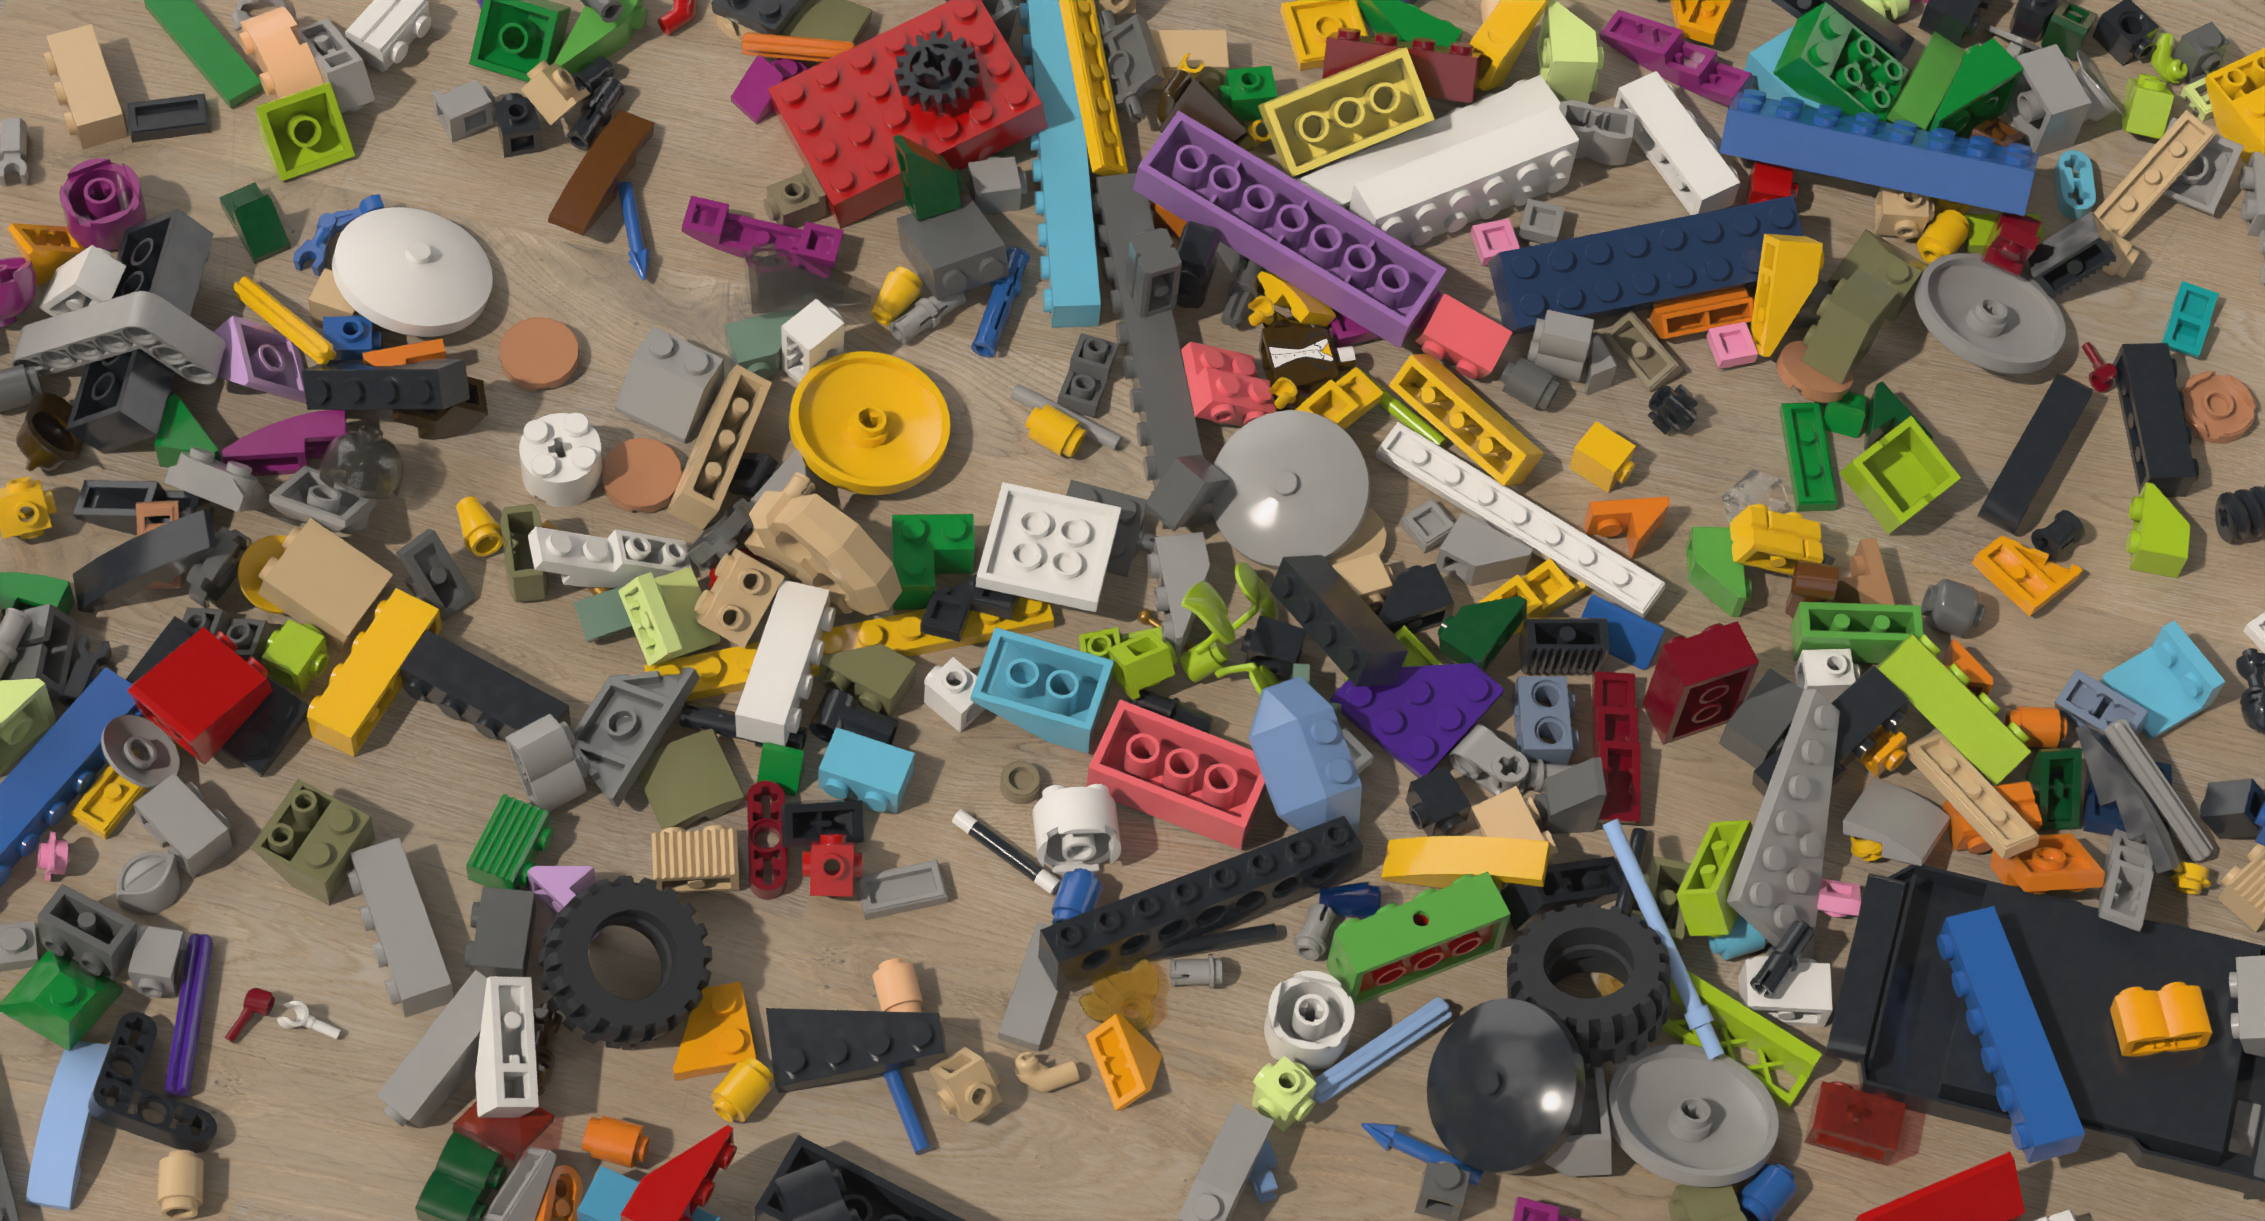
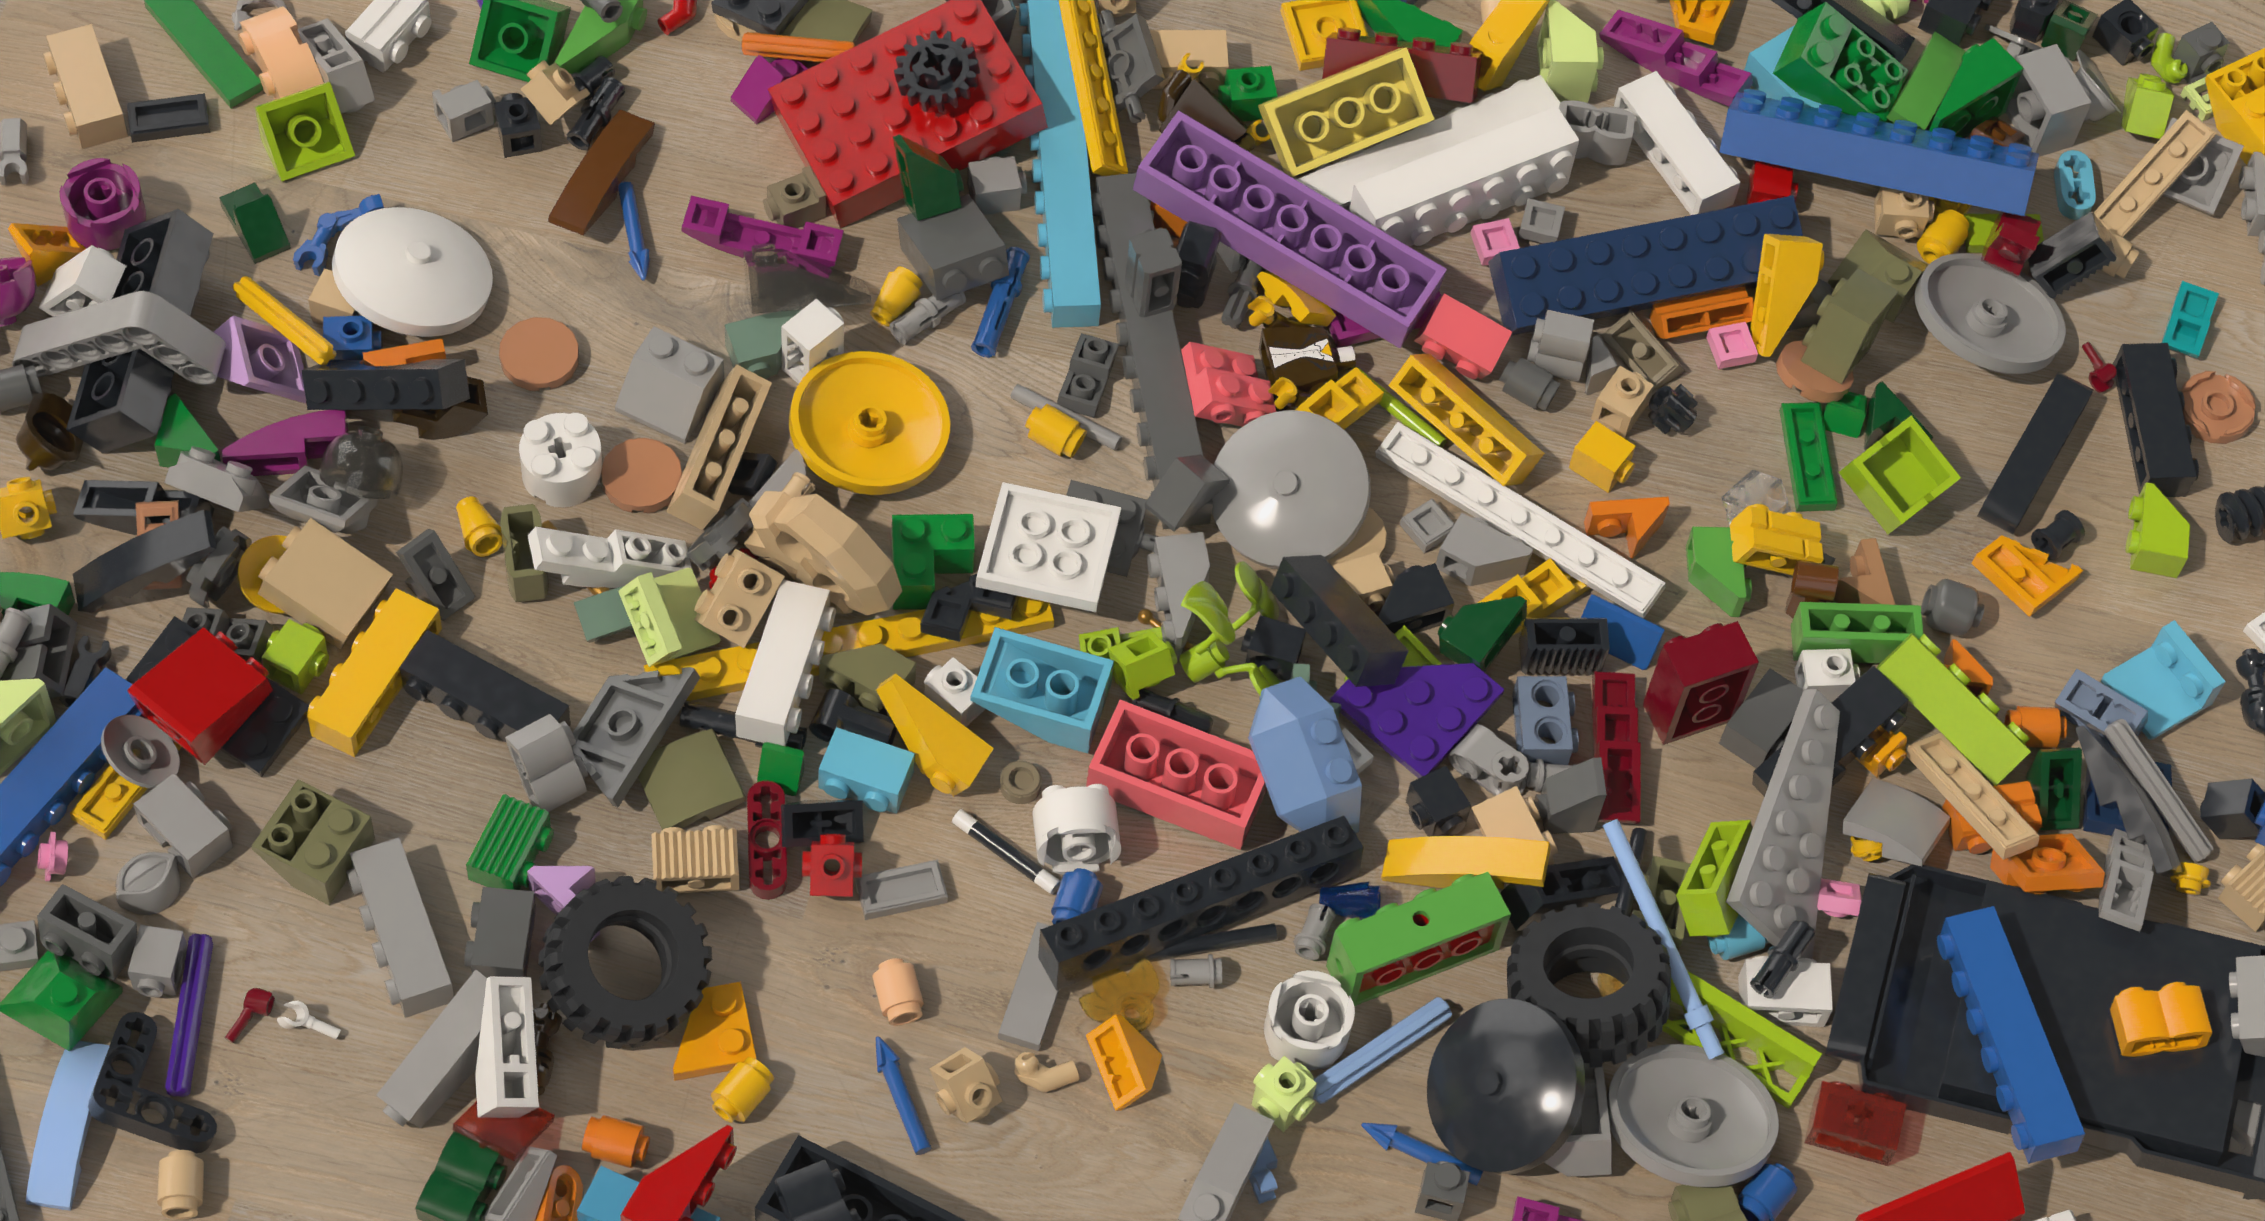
(841, 1045): black wing -> none
(941, 744): none -> yellow slope
(1622, 401): none -> tan brick

